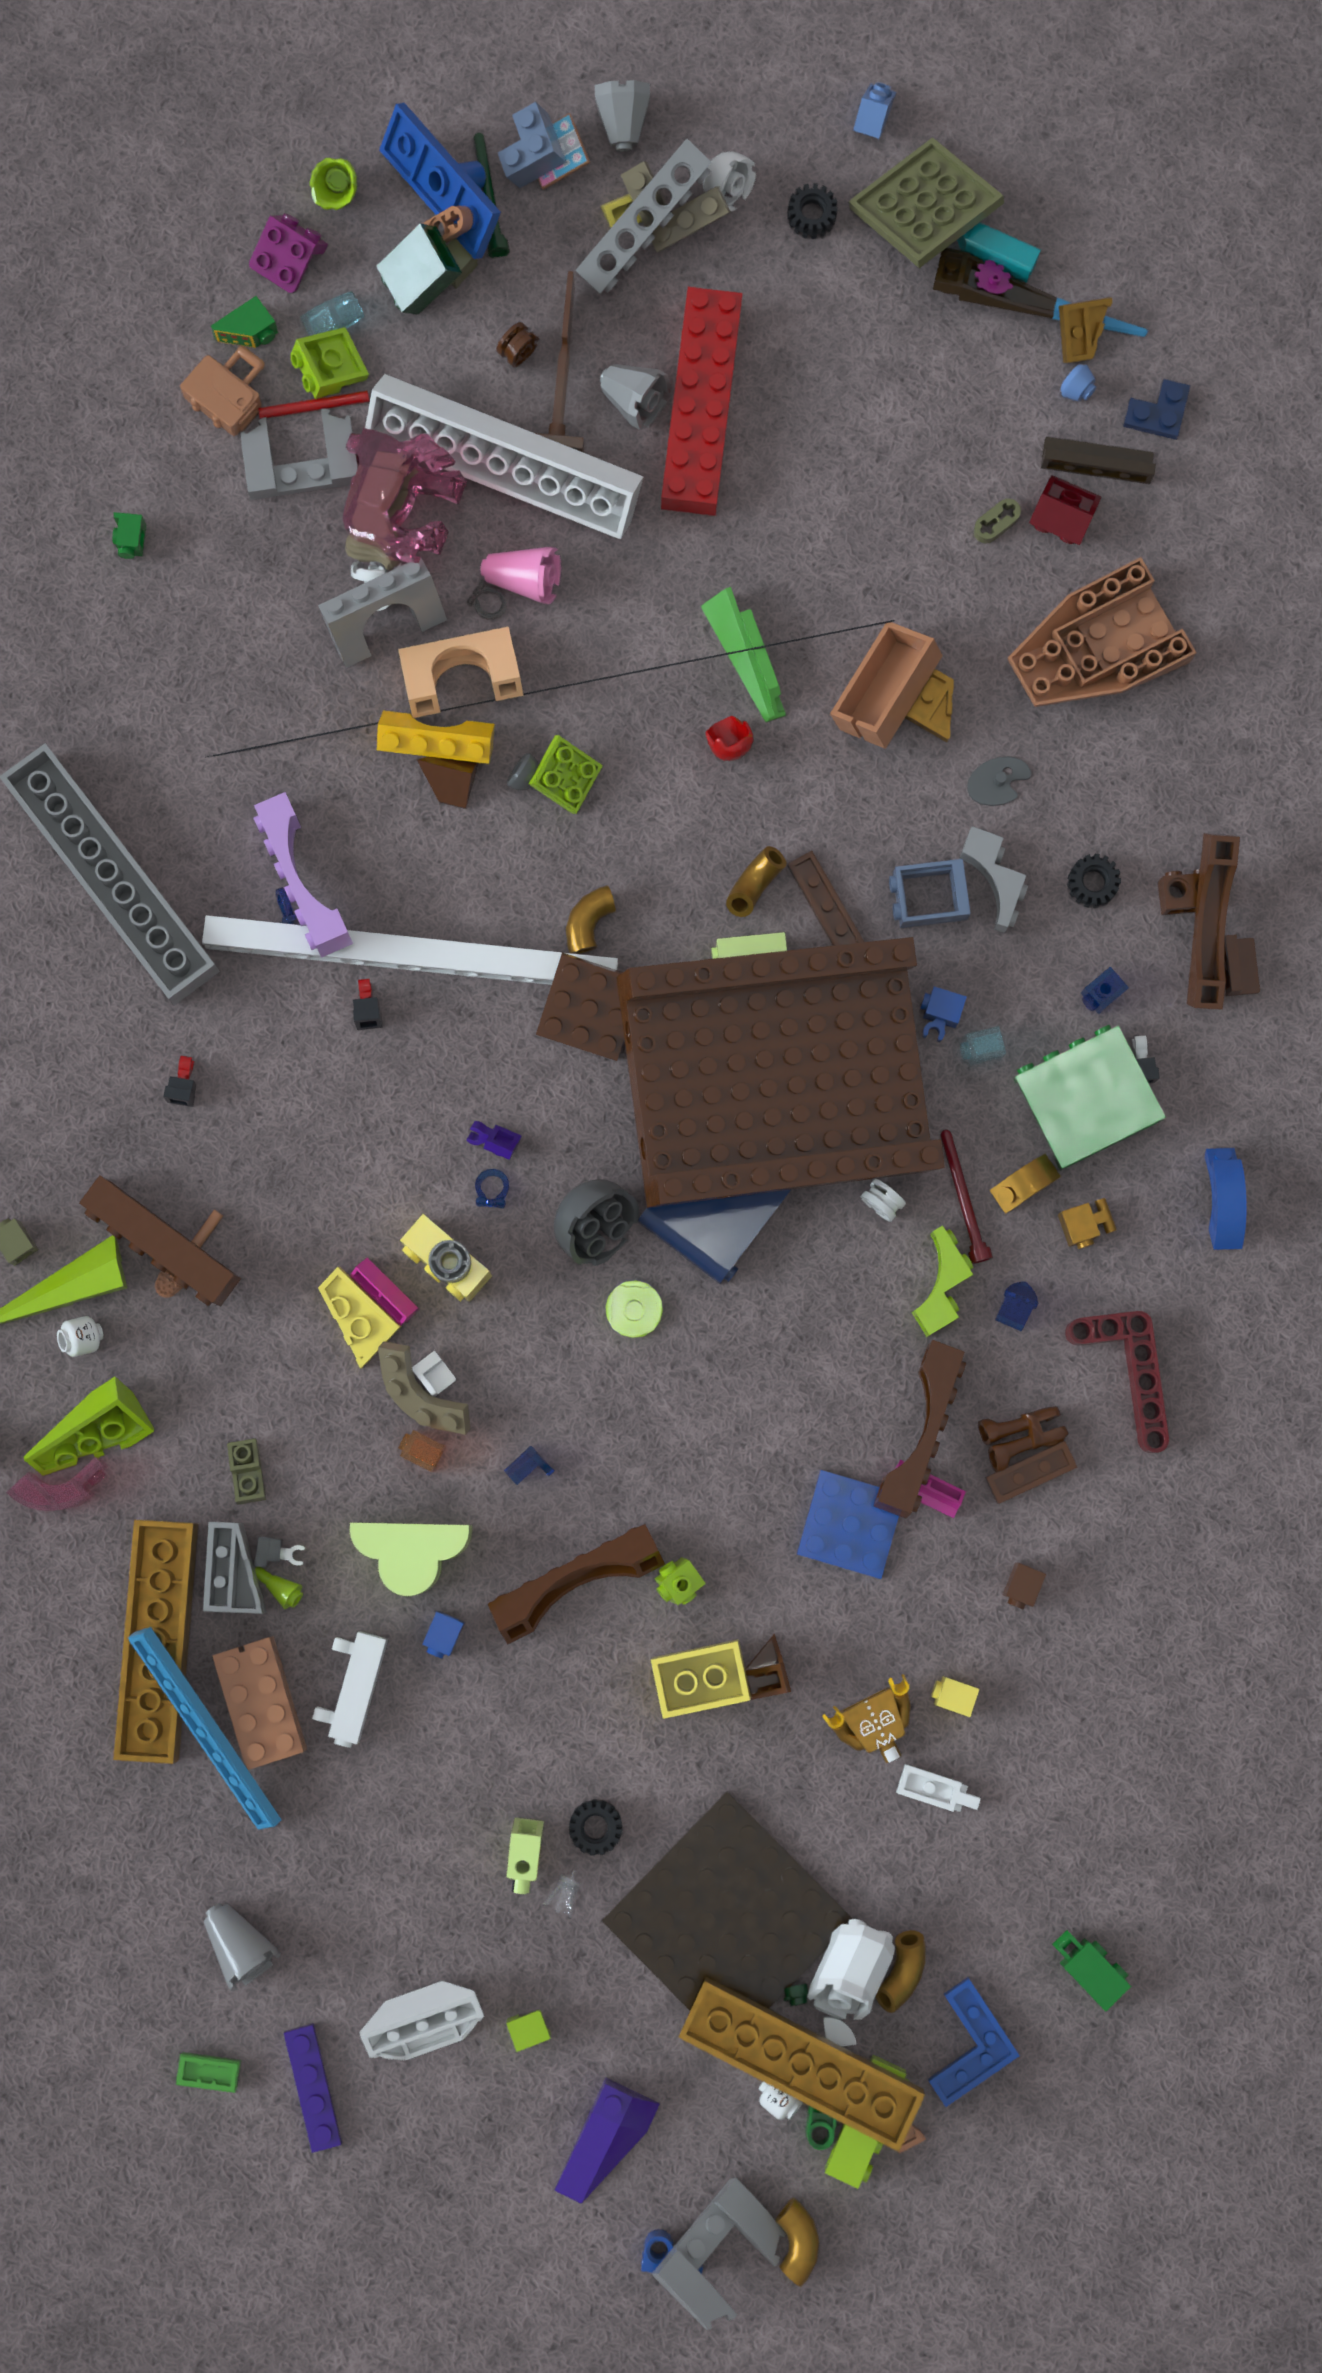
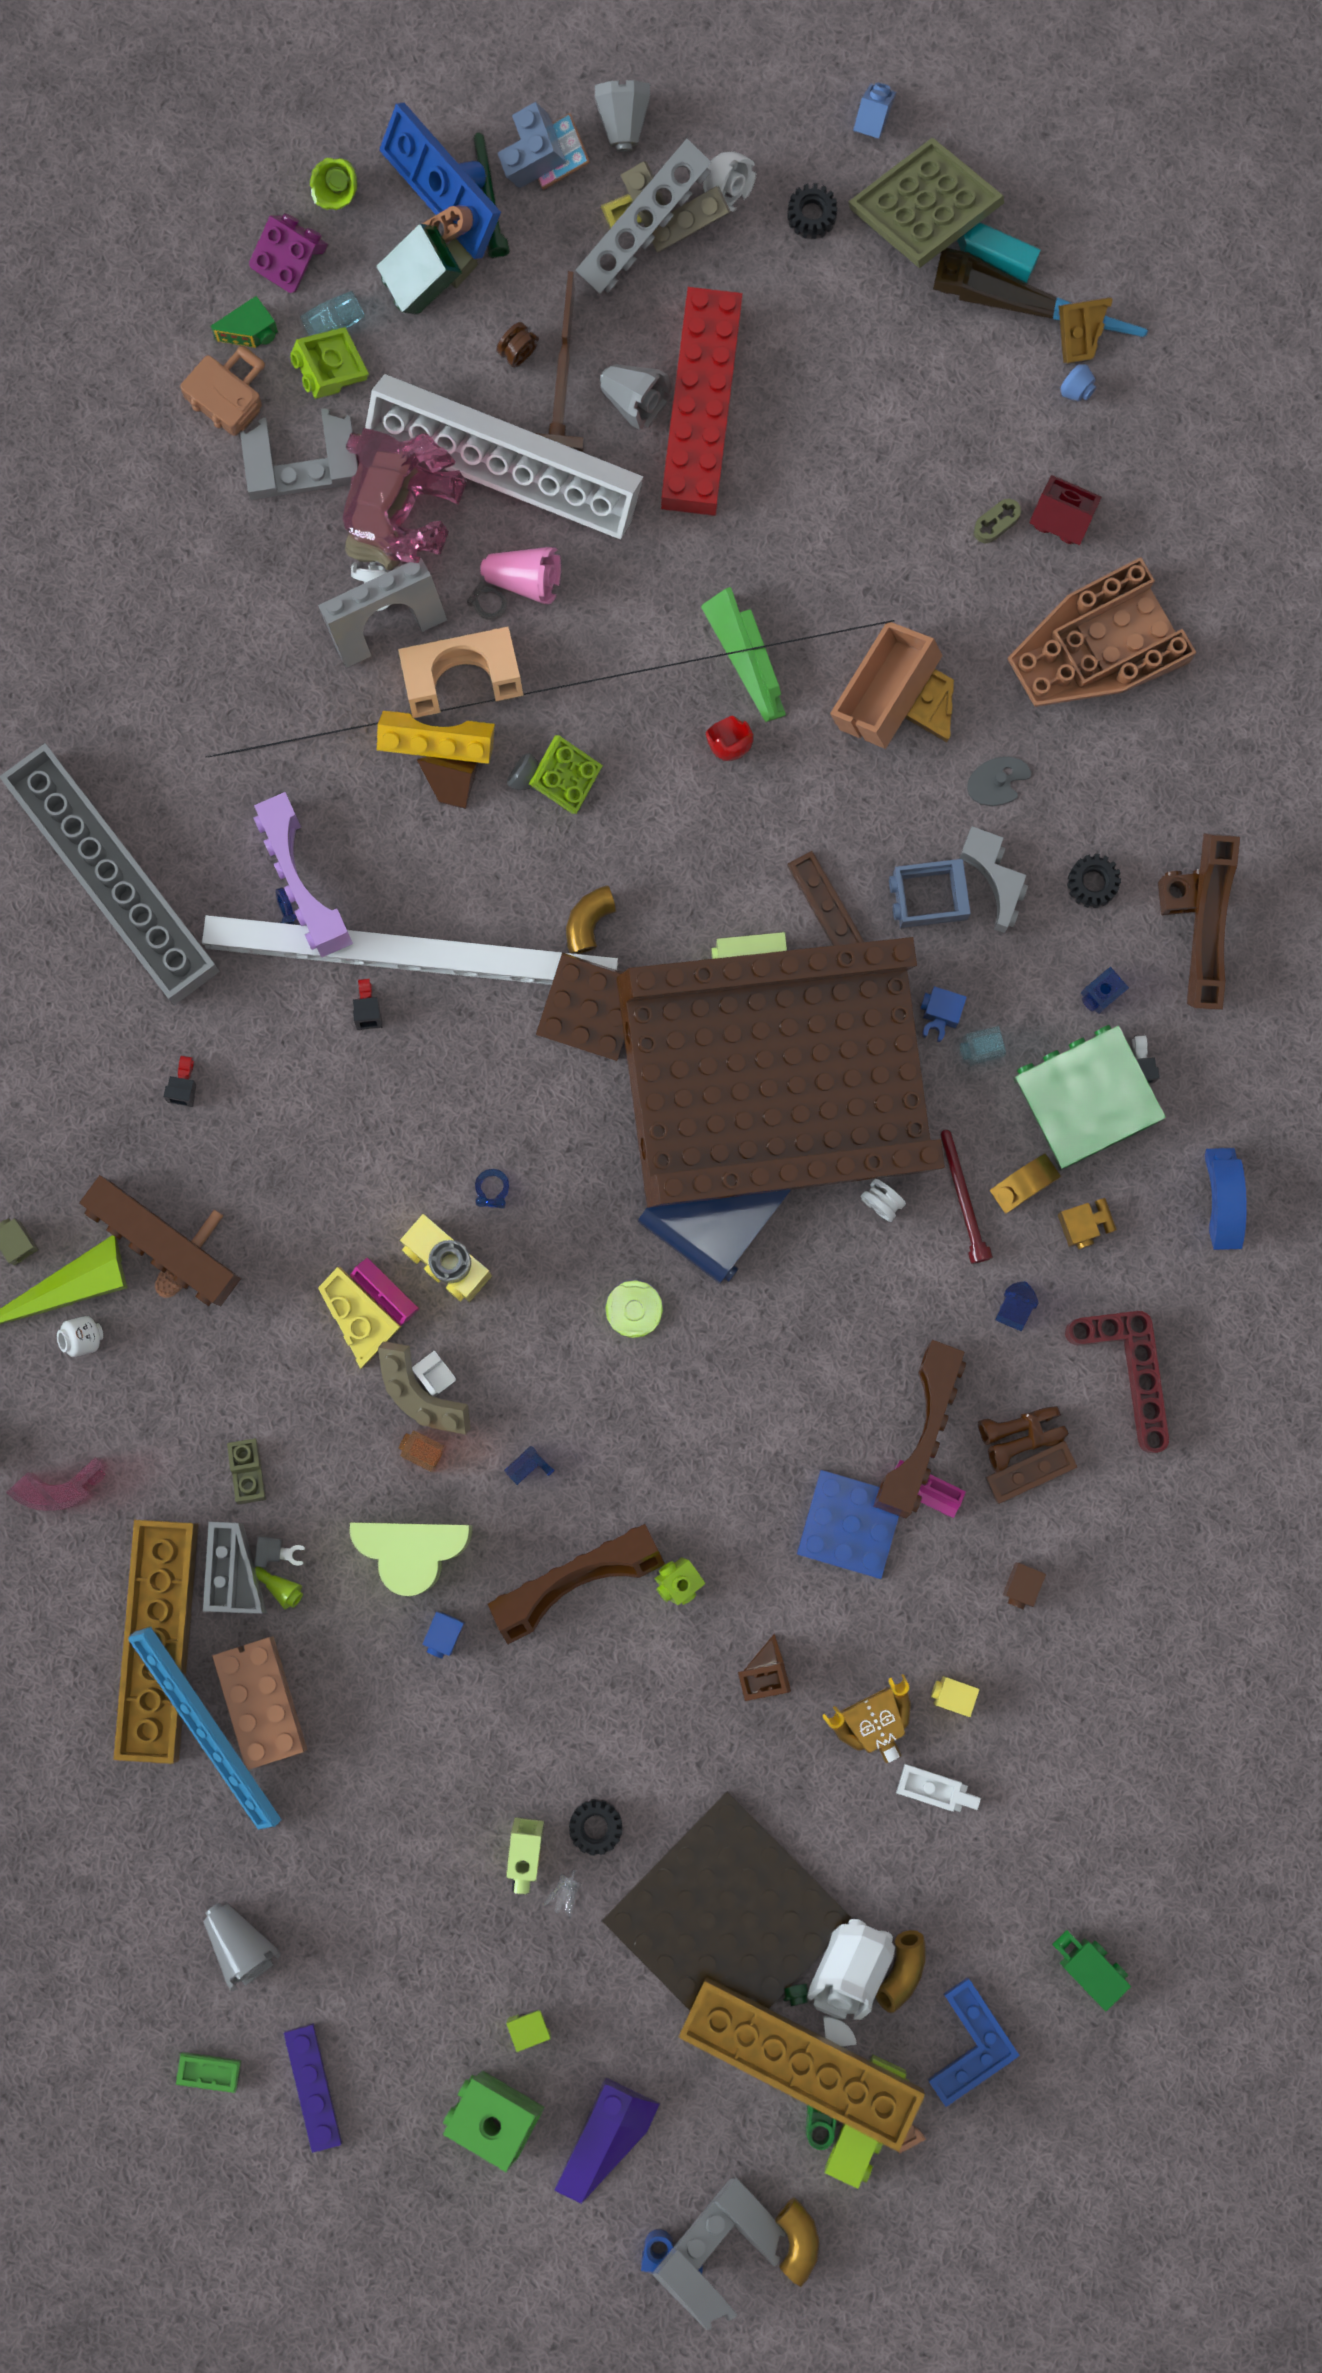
(98, 1422): lime wedge -> none
(129, 535): green brick -> none
(314, 404): red bar -> none
(357, 1689): white brick -> none
(421, 2021): white wedge -> none
(472, 2120): none -> bright green brick
(496, 1140): dark purple plate -> none
(589, 1208): dark grey cylinder -> none
(700, 1679): light yellow brick -> none
(754, 881): pearl gold cylinder -> none
(778, 2103): white head -> none
(952, 1270): lime arch -> none
(993, 278): magenta piece -> none
(1098, 460): dark brown panel -> none
(1160, 418): dark blue plate -> none
(1240, 966): reddish brown panel -> none

